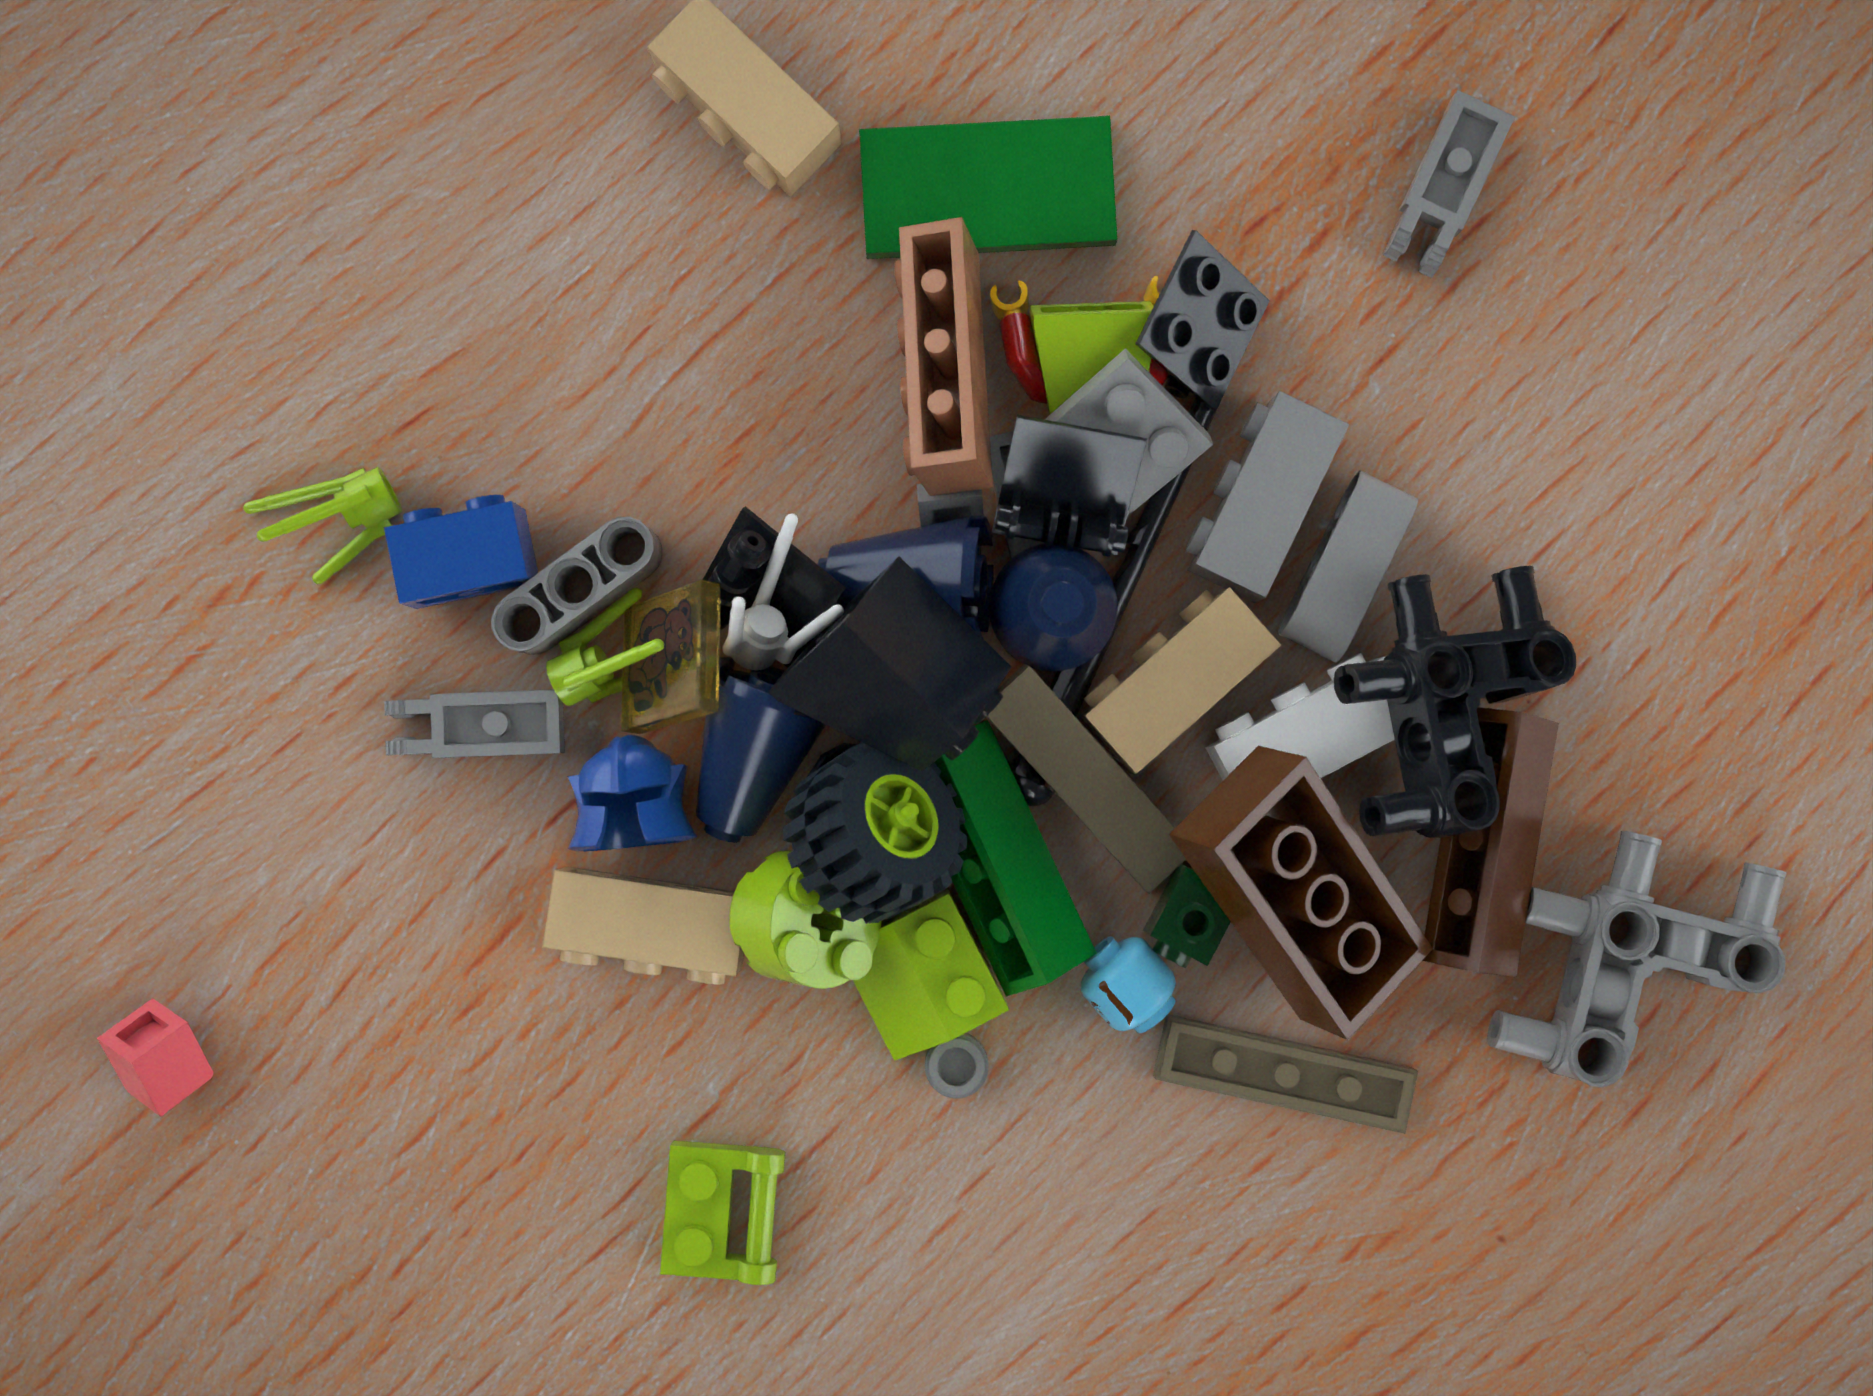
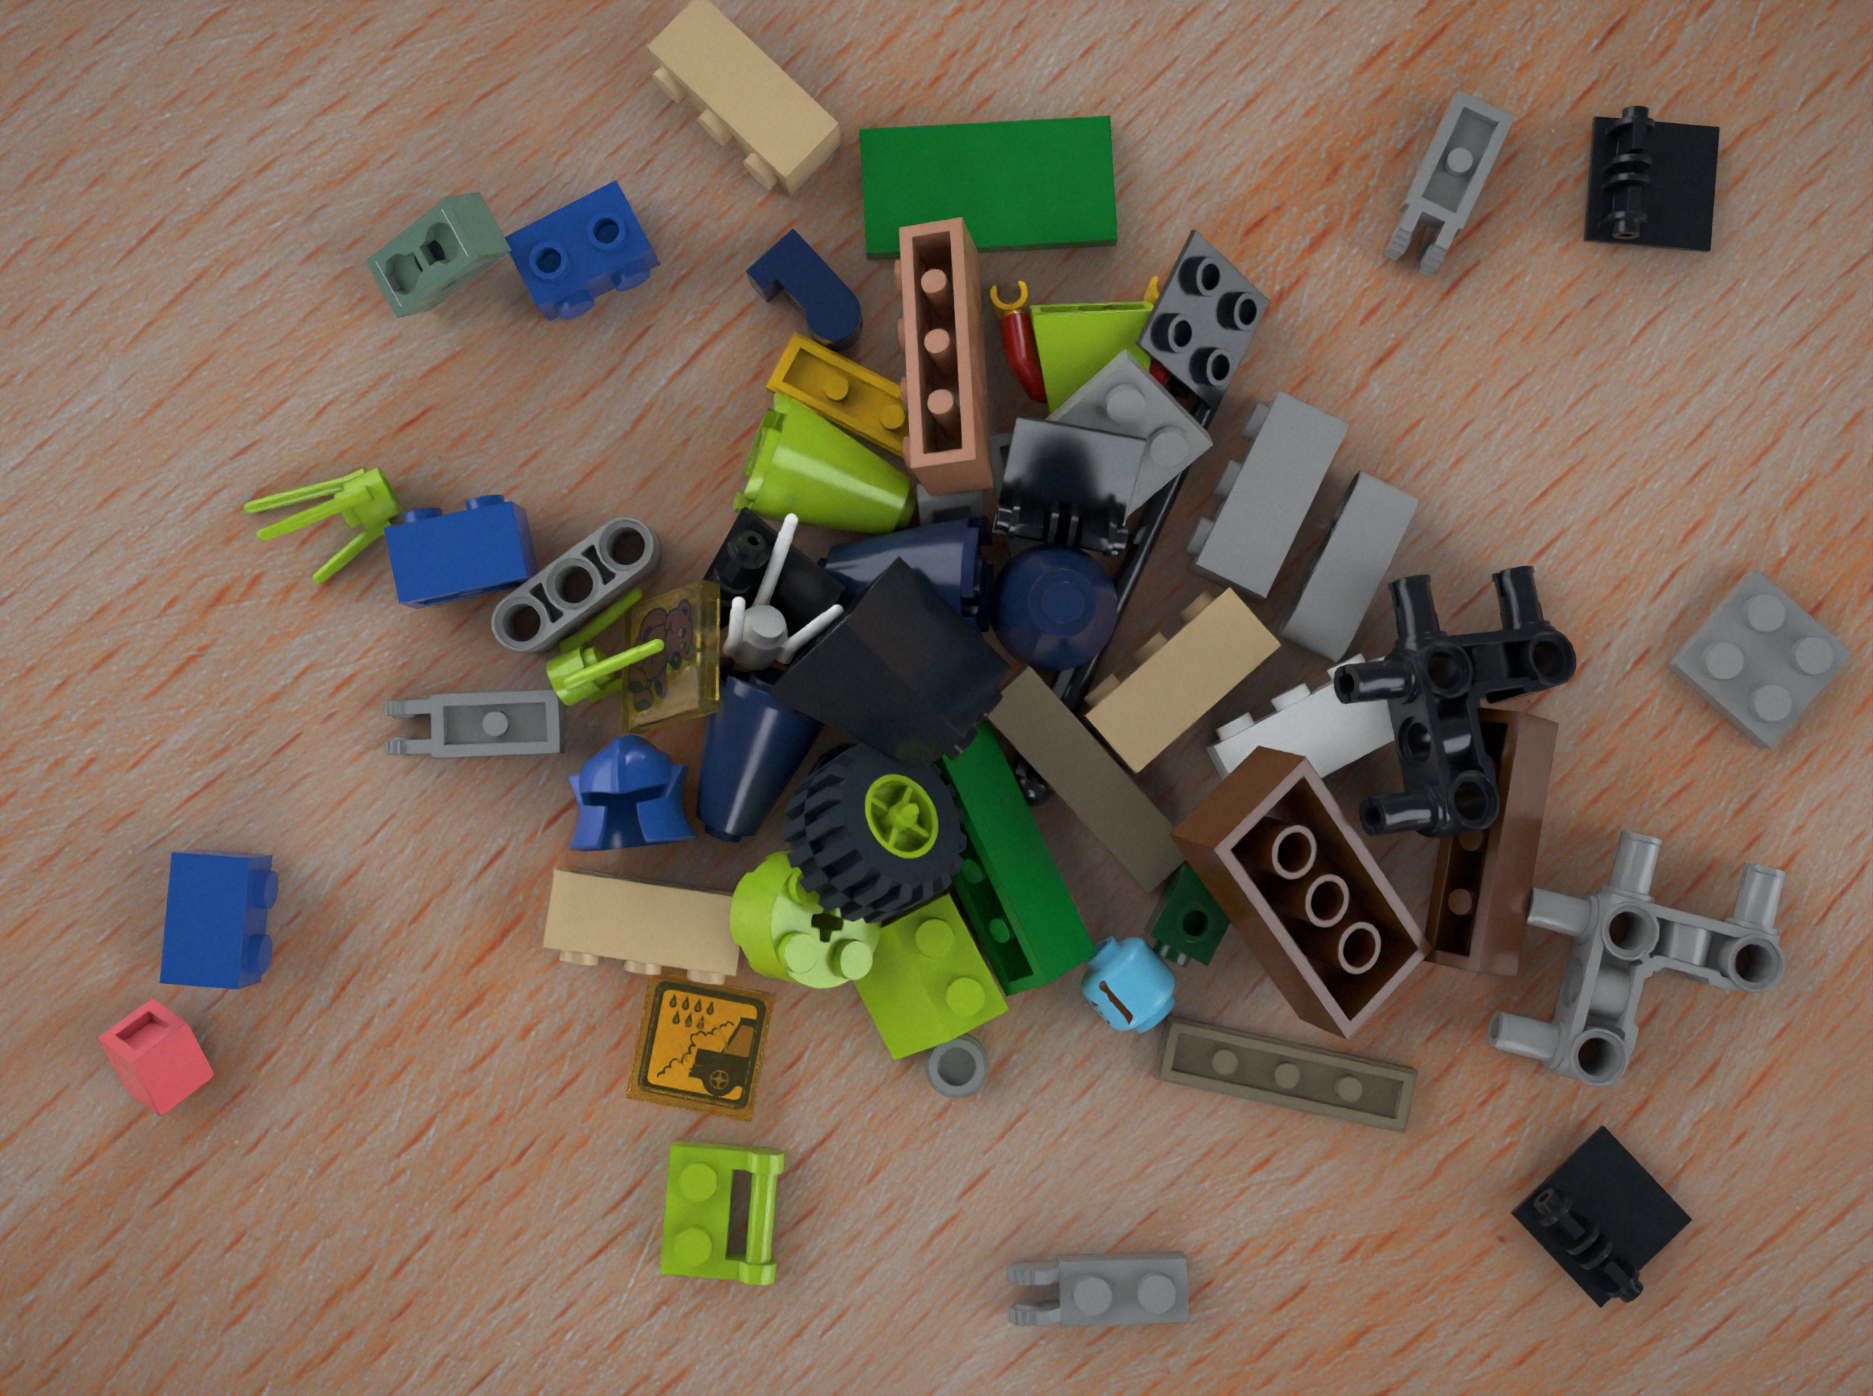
(217, 919): none -> blue brick
(438, 254): none -> sand green piece
(582, 253): none -> blue brick
(701, 1046): none -> clear yellow tile
(811, 288): none -> dark blue leg
(821, 475): none -> lime cone
(843, 393): none -> yellow tile
(1104, 1289): none -> light grey hinge
(1602, 1218): none -> black hinge
(1651, 182): none -> black hinge
(1759, 659): none -> light grey plate

